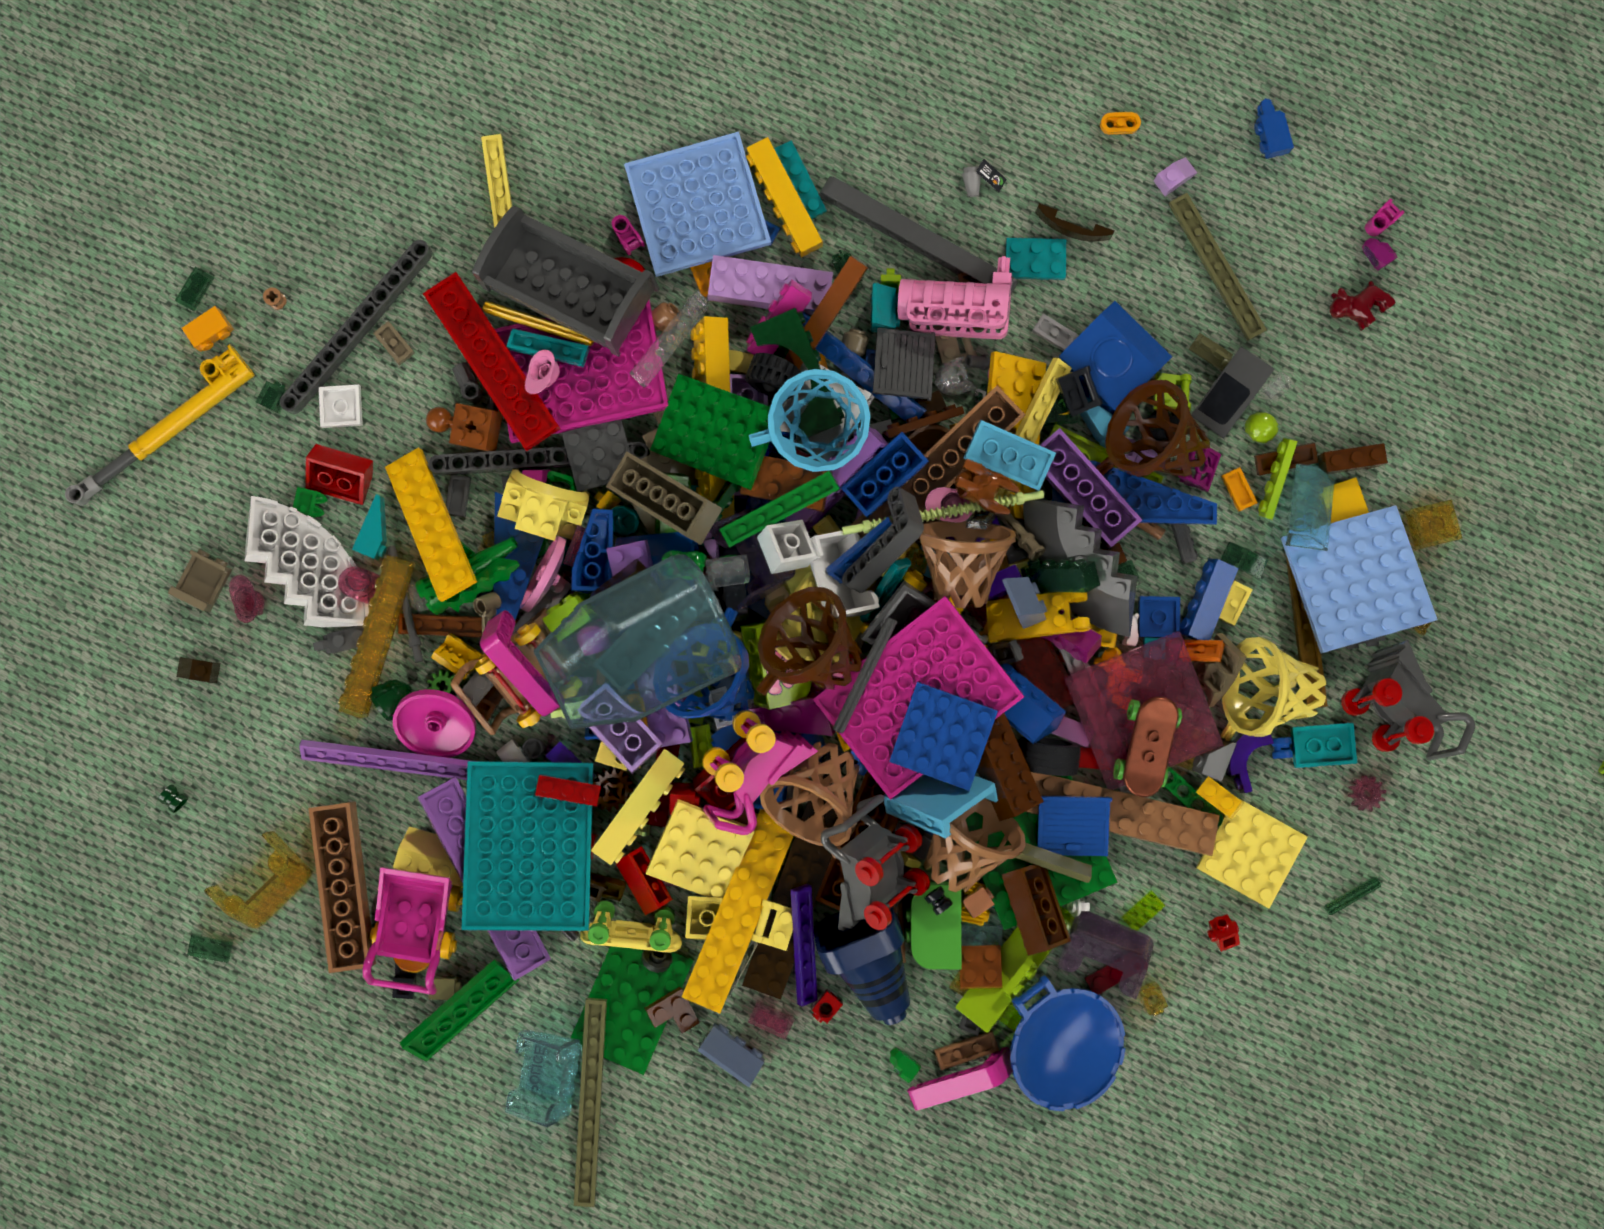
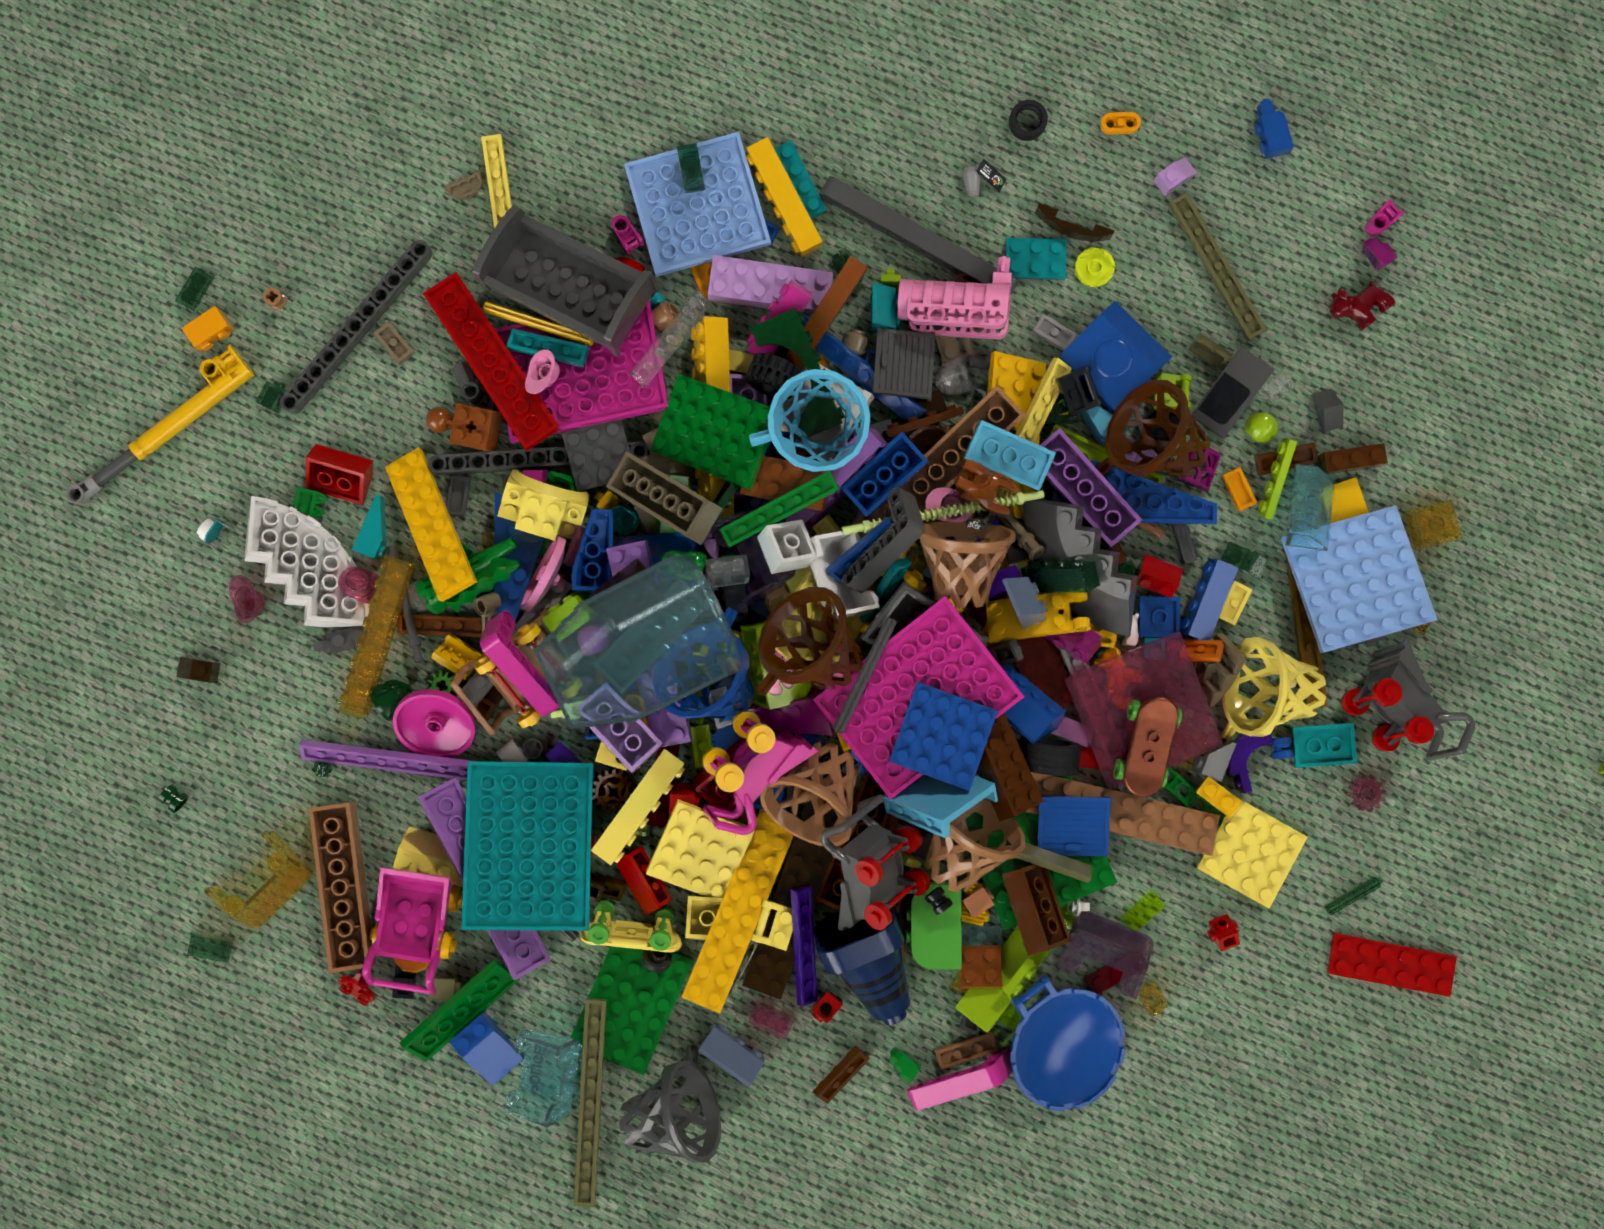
(201, 581): dark tan panel -> none
(209, 530): none -> piece
(322, 768): none -> clear green plate
(340, 406): white plate -> none
(357, 987): none -> red plate
(466, 187): none -> dark tan tile
(486, 1049): none -> blue slope
(568, 790): red plate -> none
(657, 299): none -> teal hinge
(667, 1108): none -> dark grey piece
(672, 1006): reddish brown plate -> none
(690, 168): none -> clear green panel
(841, 1075): none -> reddish brown plate
(1028, 105): none -> black tyre
(1089, 269): none -> neon yellow tile
(1158, 576): none -> red brick
(1329, 410): none -> dark grey slope
(1391, 964): none -> red plate

